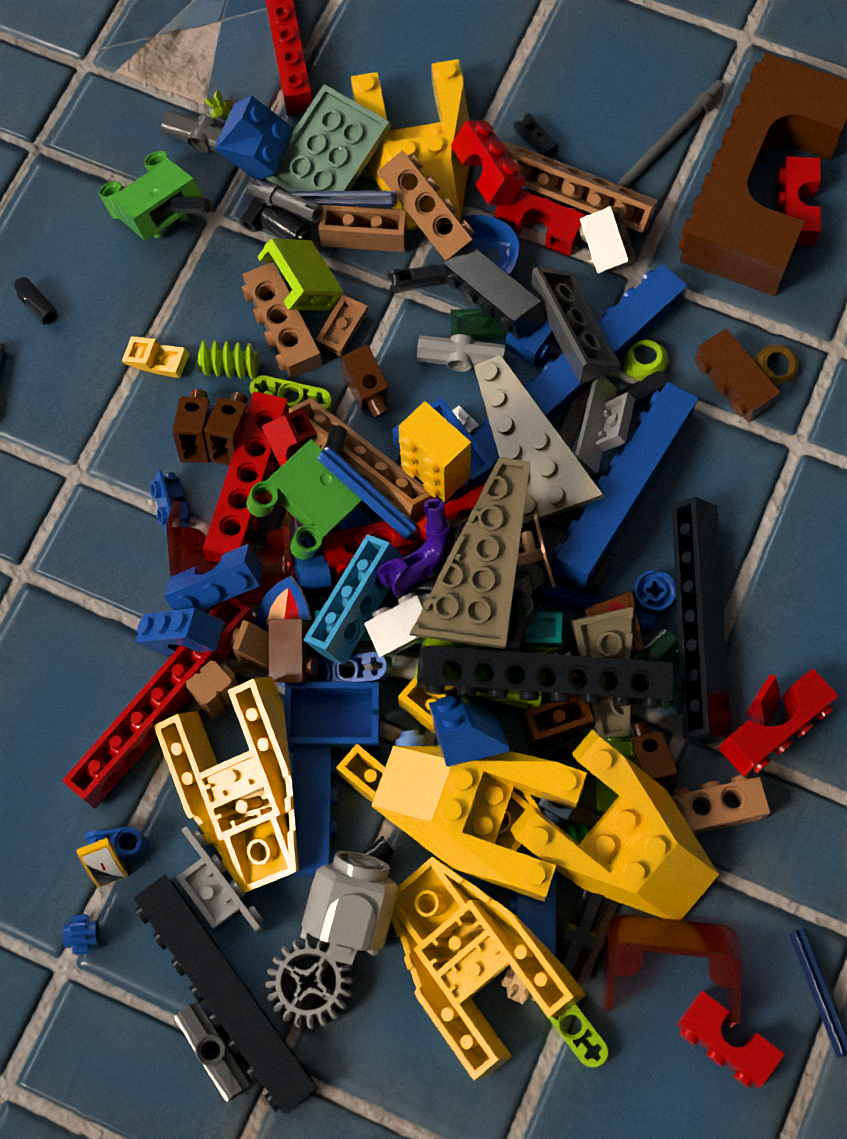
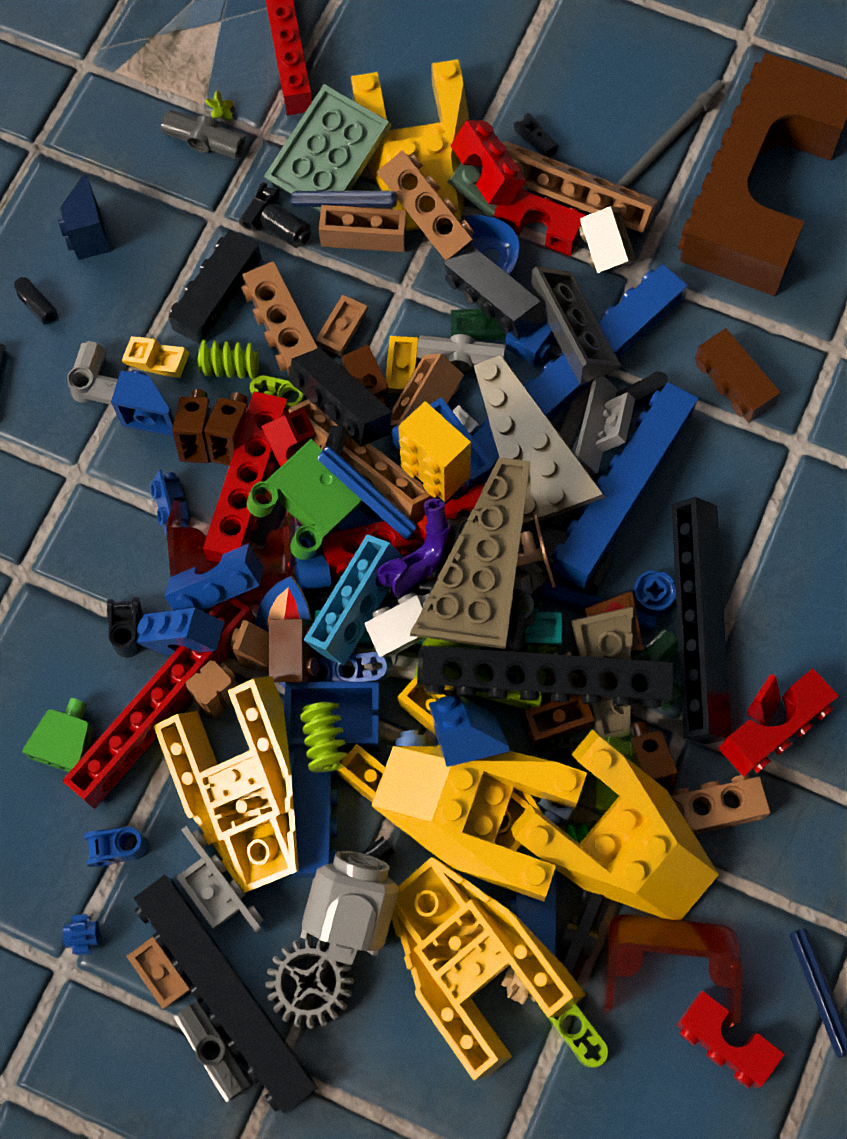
(61, 737): none -> bright green torso
(83, 222): none -> dark blue slope
(87, 371): none -> light grey piece
(102, 862): slope -> none
(123, 621): none -> black piece
(141, 404): none -> blue slope
(155, 197): bright green piece -> none
(158, 973): none -> medium nougat plate
(214, 286): none -> black brick
(254, 138): blue slope -> none
(277, 197): dark grey pin -> none
(306, 273): lime panel -> none
(322, 737): none -> lime piece
(340, 396): none -> black brick
(400, 362): none -> yellow plate
(418, 276): black bar -> none
(431, 380): none -> medium nougat brick
(464, 181): none -> sand green plate
(640, 371): lime piece -> none
(793, 369): pearl gold piece -> none
(800, 179): red arch -> none

